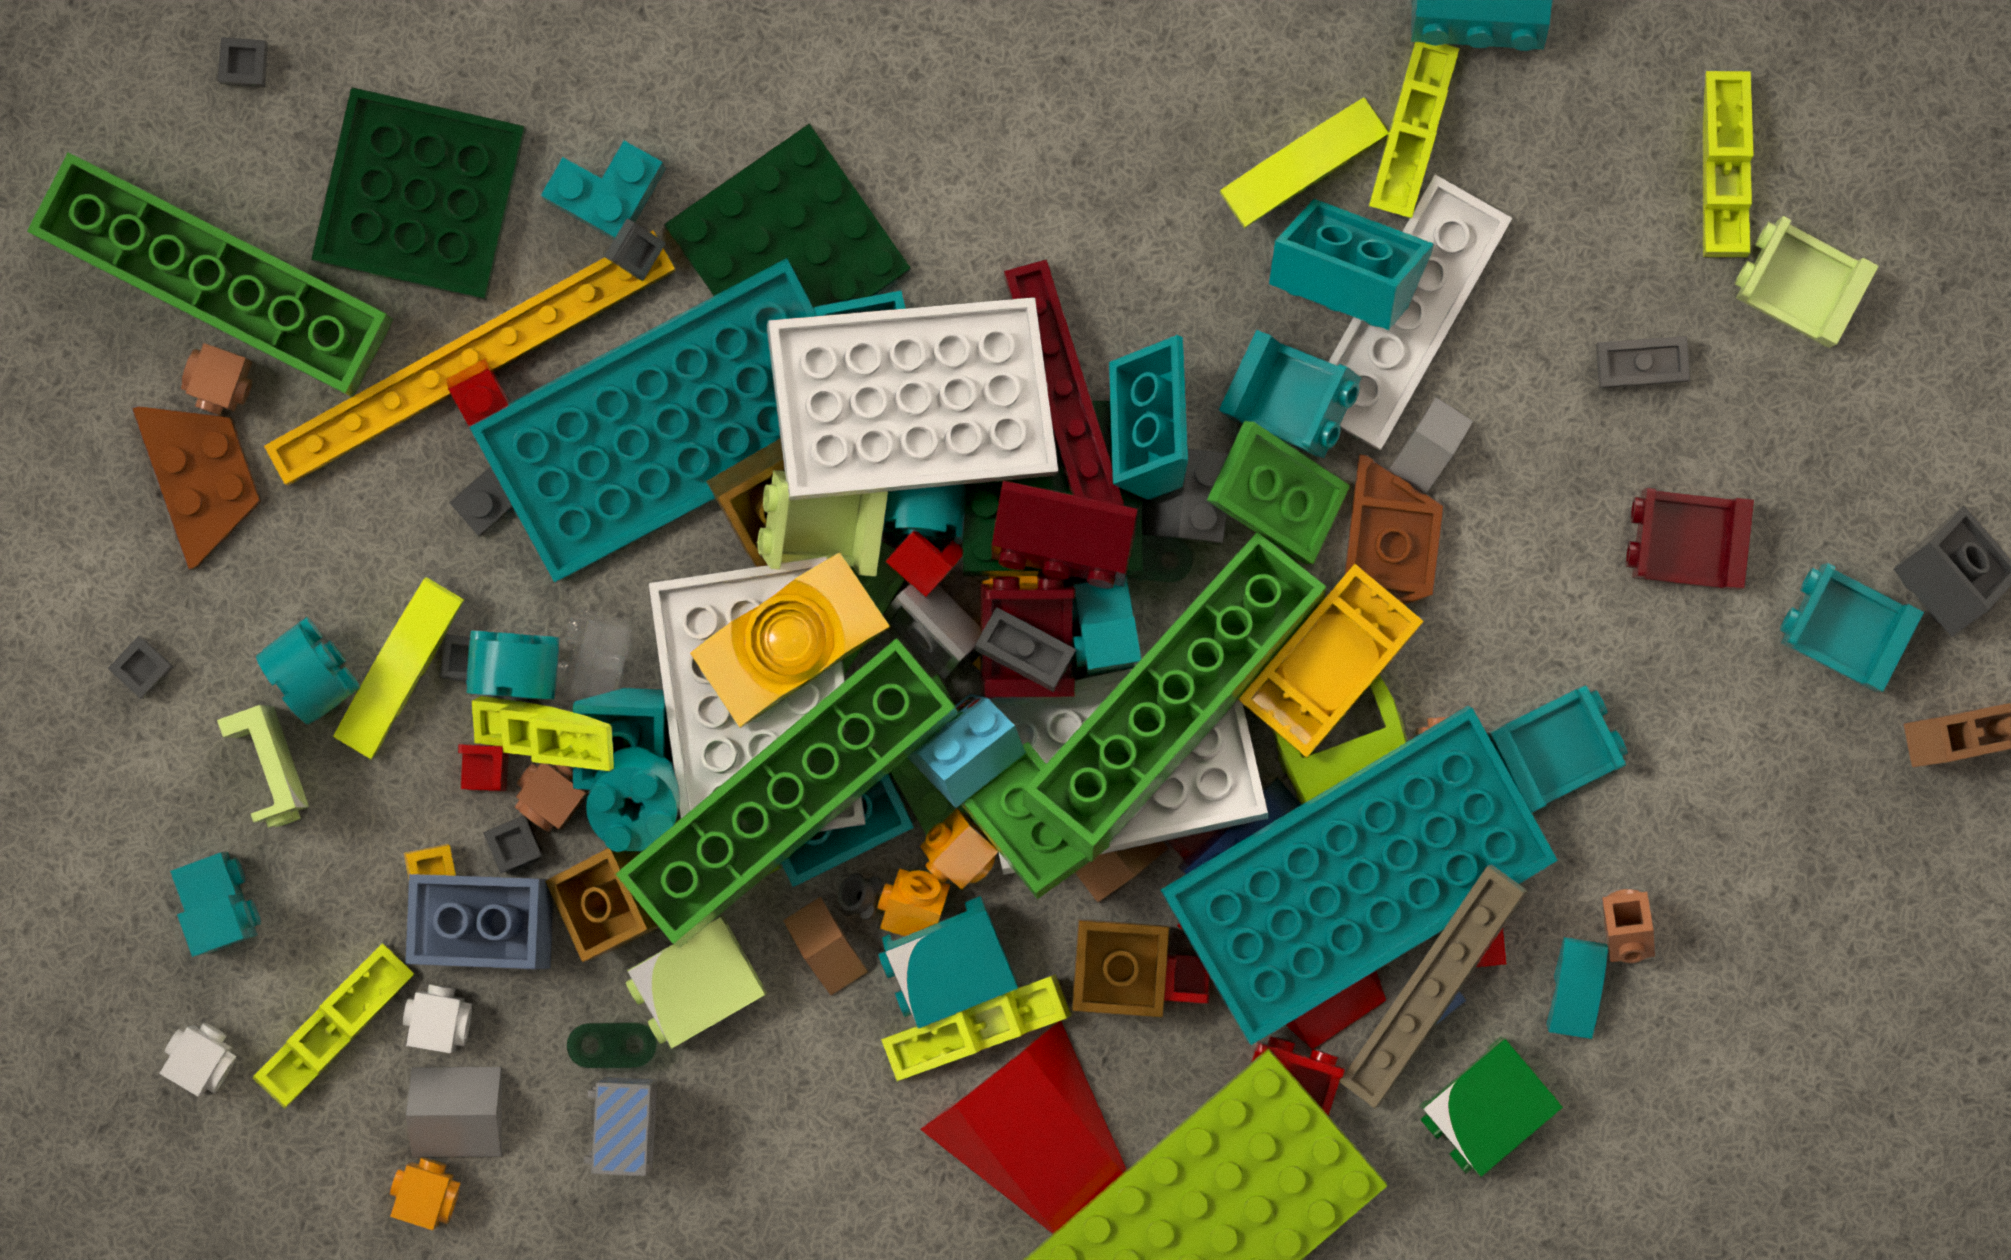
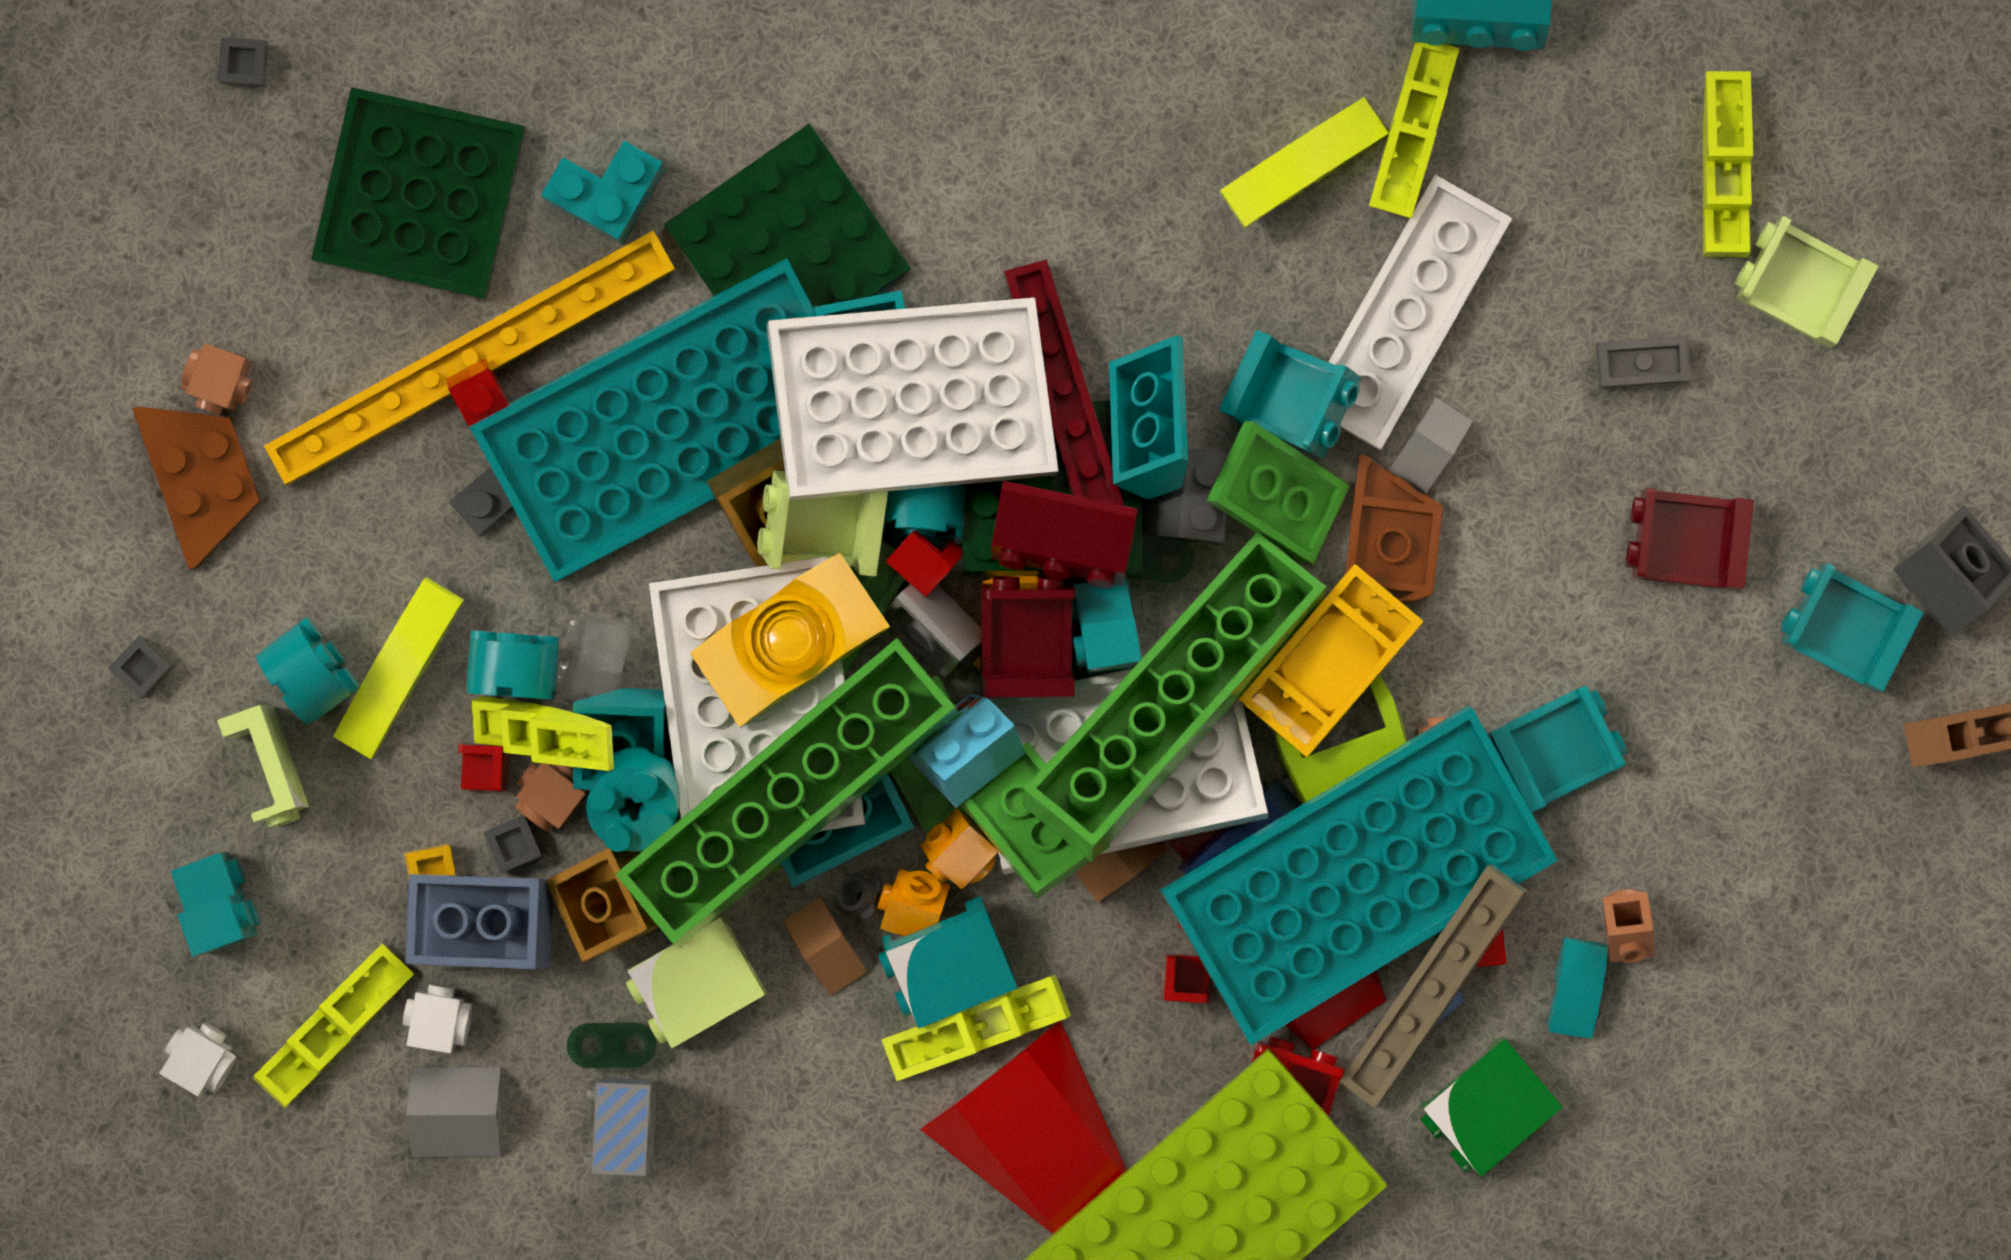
(210, 275): bright green brick -> none
(424, 1194): light orange brick -> none
(454, 657): dark grey tile -> none
(634, 249): dark grey tile -> none
(1025, 649): dark grey plate -> none
(1120, 968): pearl gold brick -> none
(1349, 263): teal slope -> none

